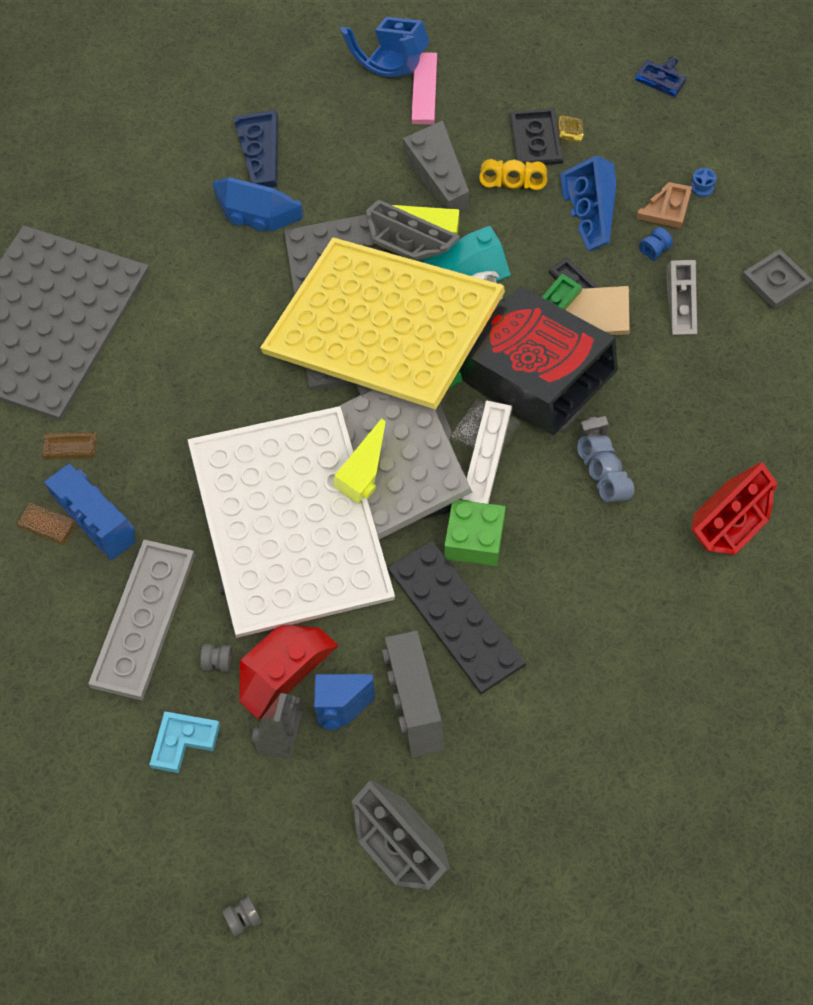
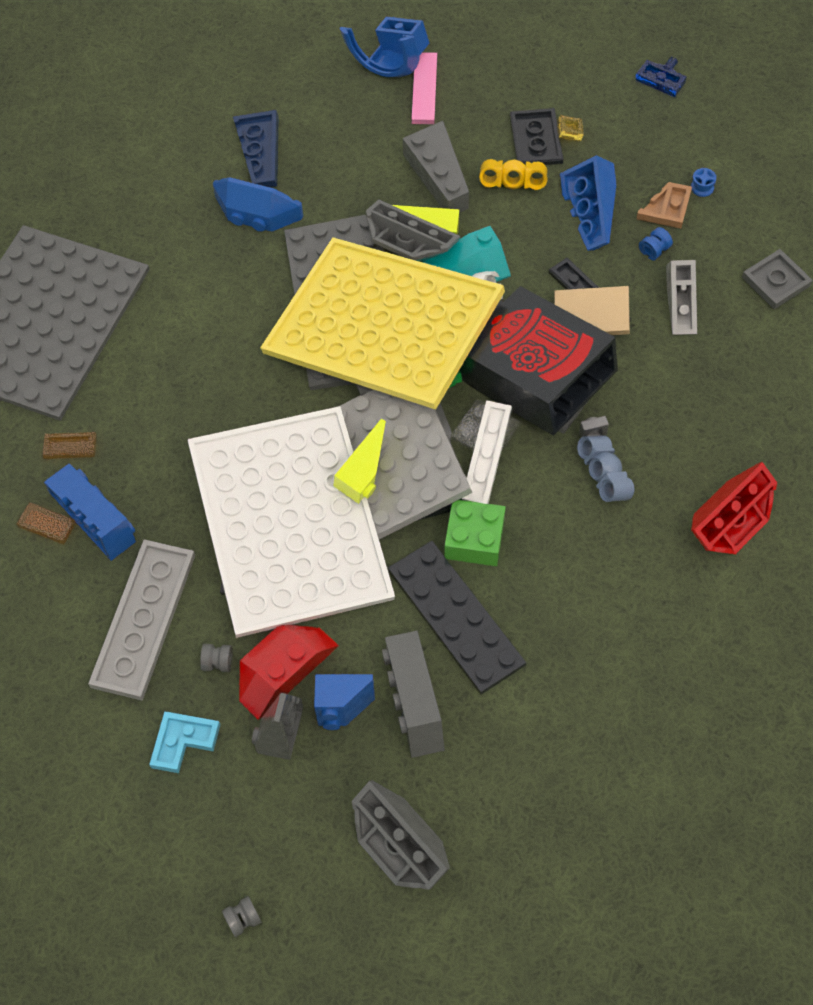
(563, 292): green plate -> none

